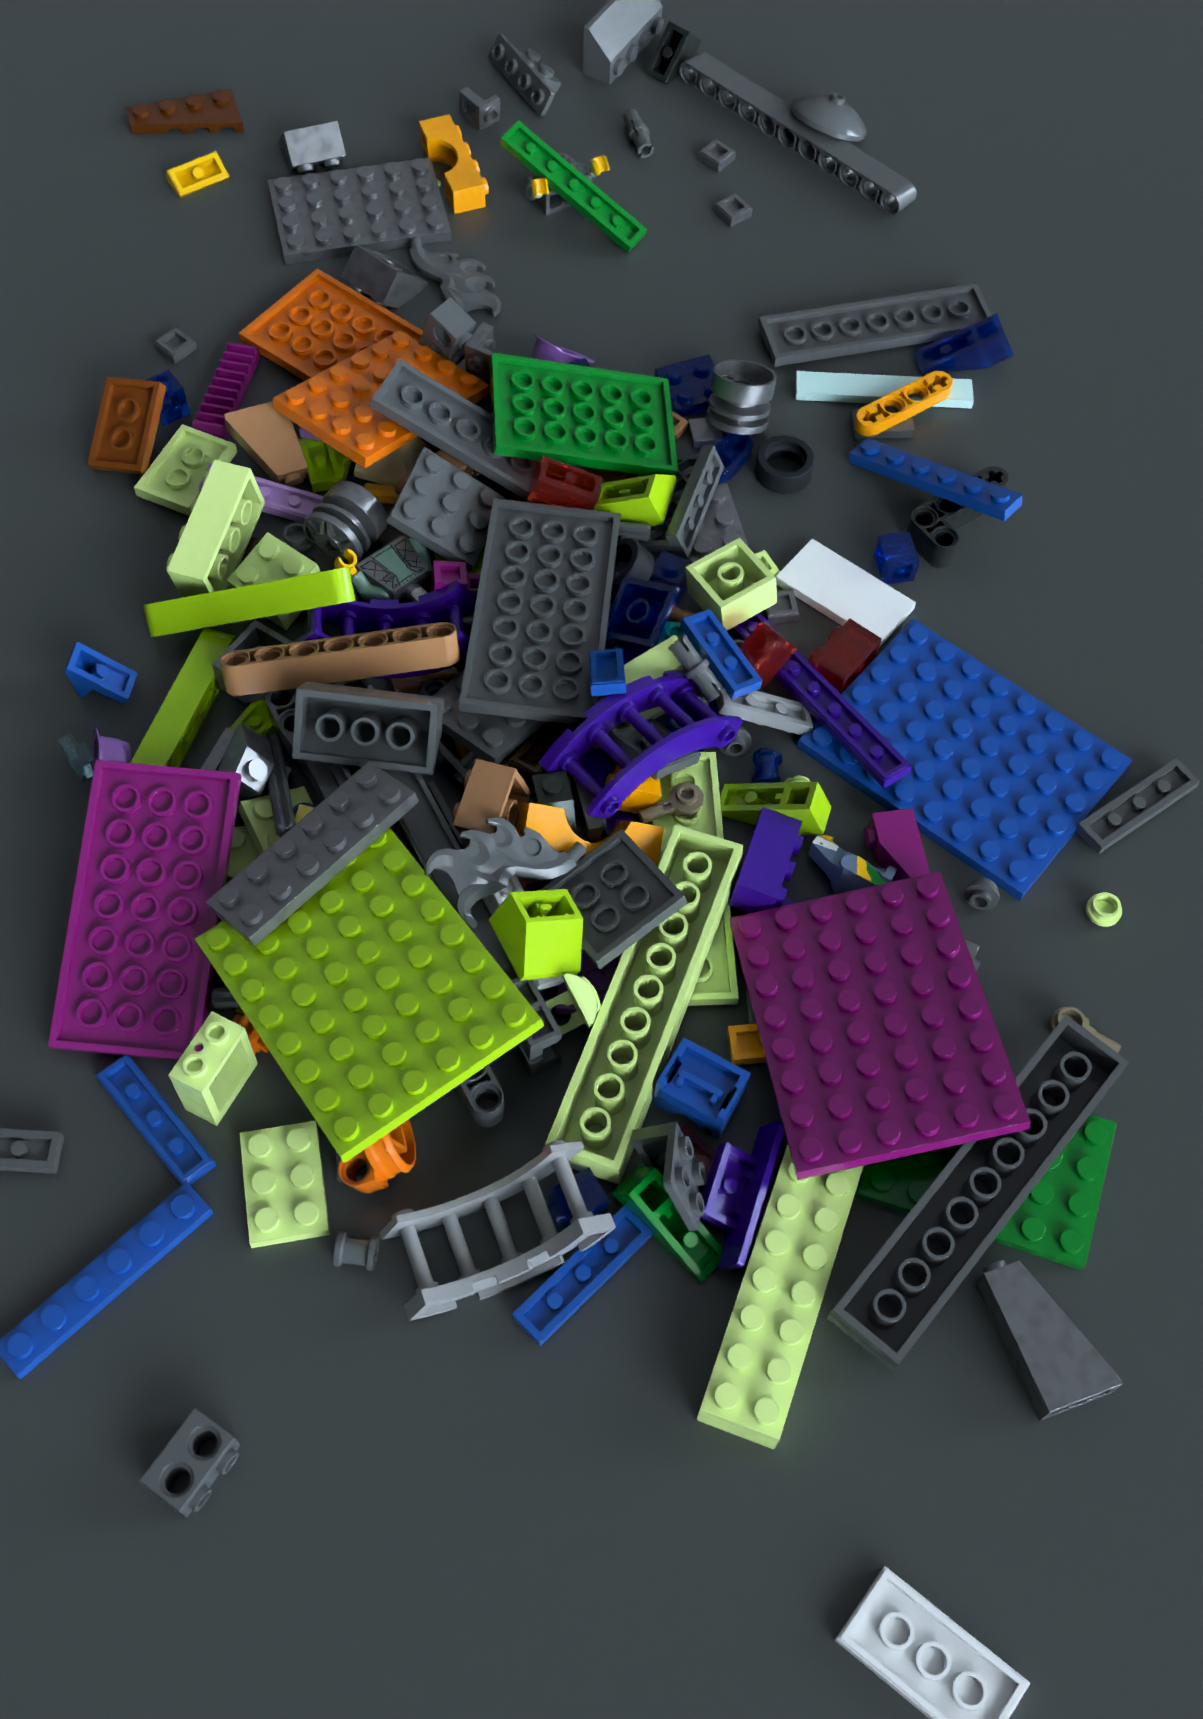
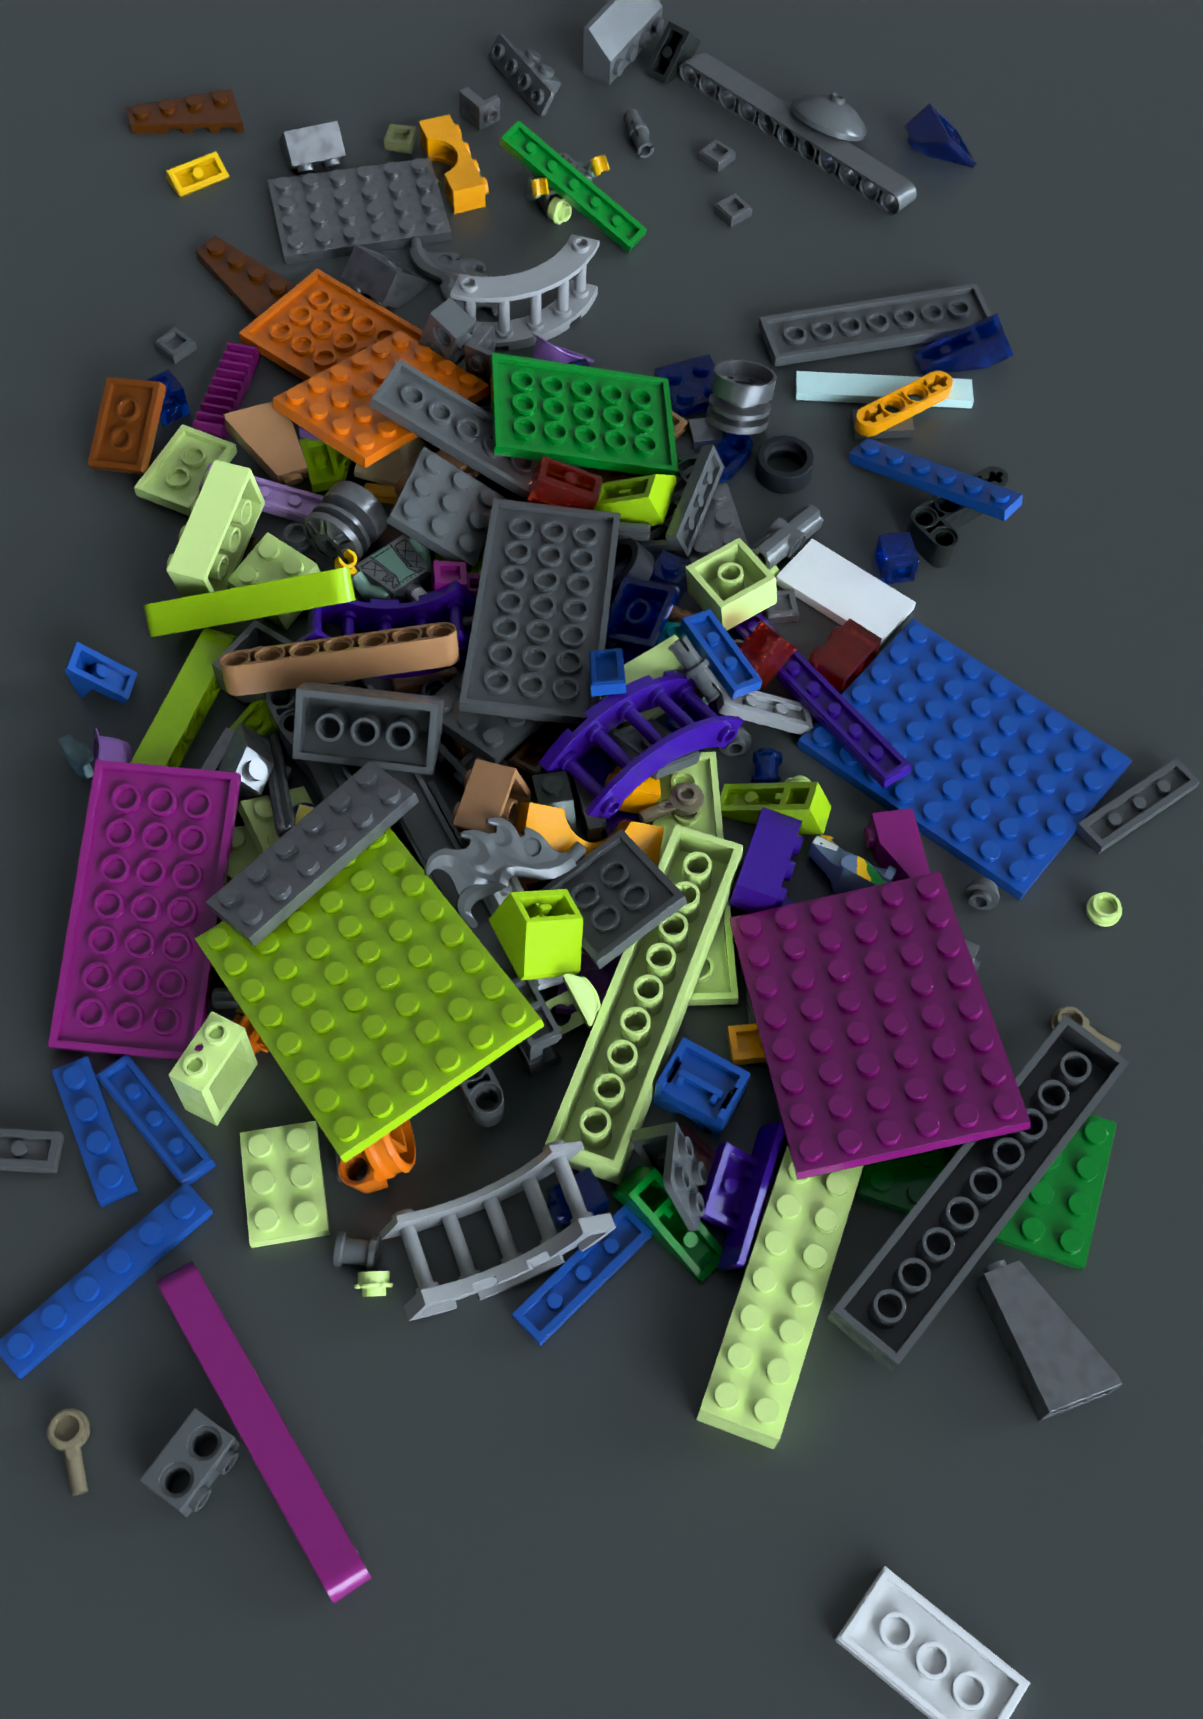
(67, 1433): none -> dark tan plate
(95, 1131): none -> blue plate
(242, 276): none -> reddish brown wing
(264, 1433): none -> magenta beam
(373, 1283): none -> yellowish green plate
(400, 138): none -> olive plate
(559, 210): none -> yellowish green plate
(572, 299): none -> light grey fence
(787, 536): none -> dark grey piece
(938, 137): none -> clear blue slope

